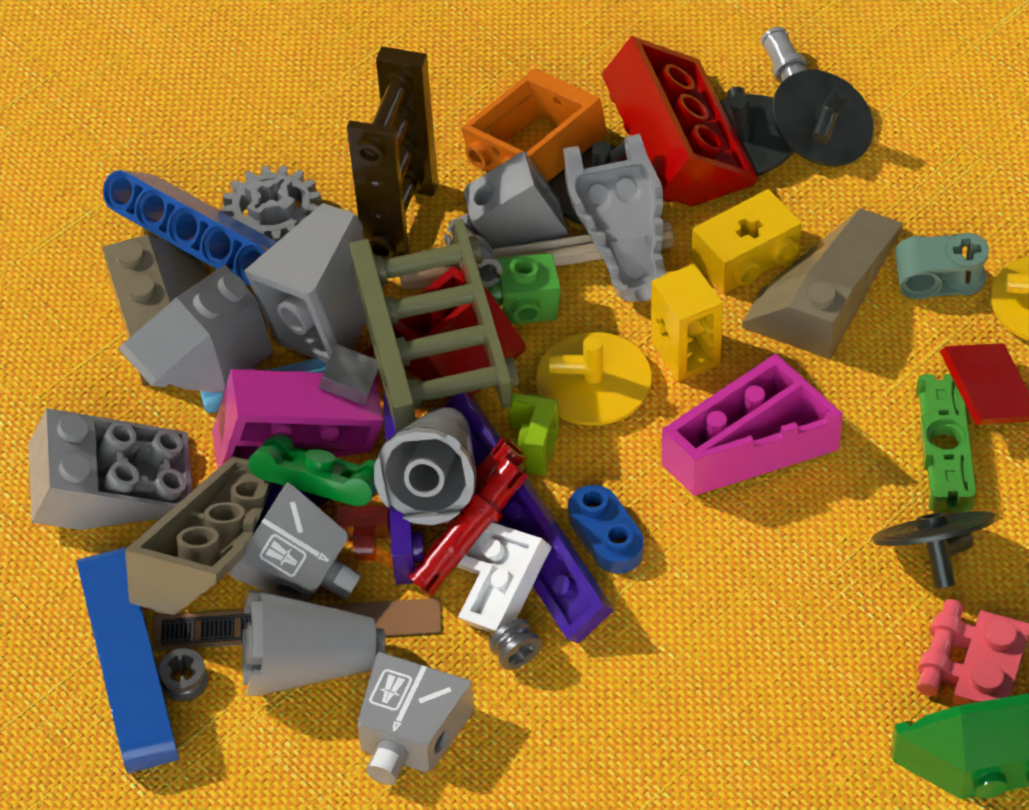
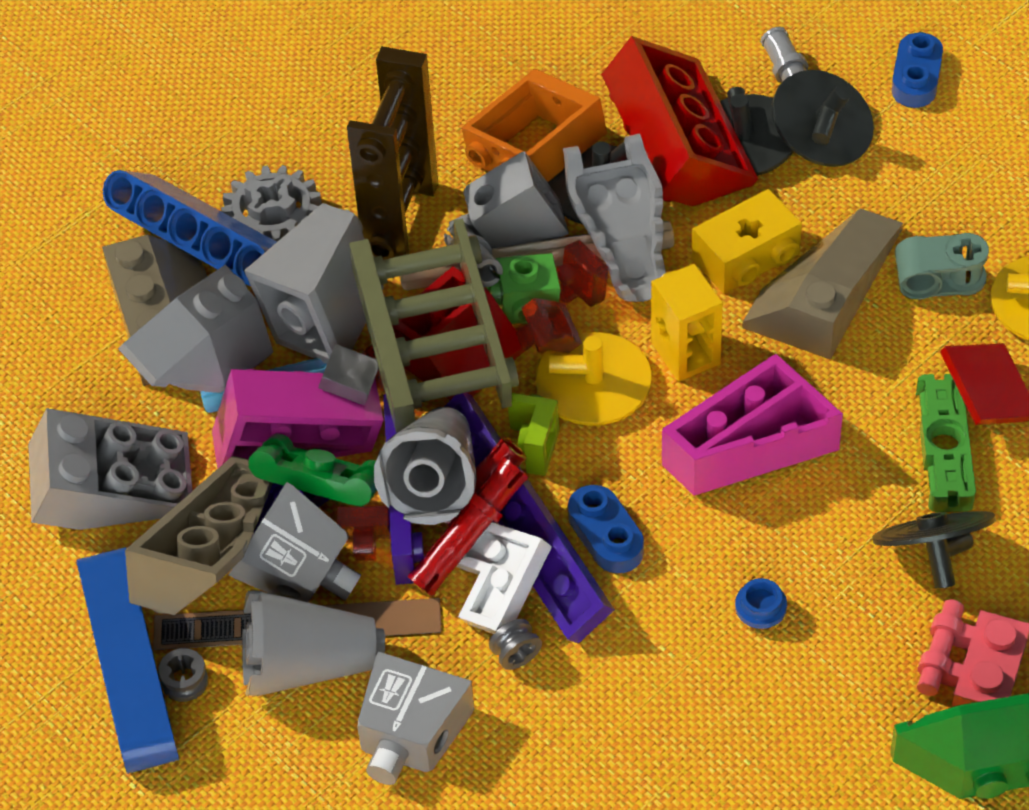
(548, 327): none -> clear red tile
(582, 275): none -> clear red tile
(761, 604): none -> blue plate
(917, 70): none -> blue plate

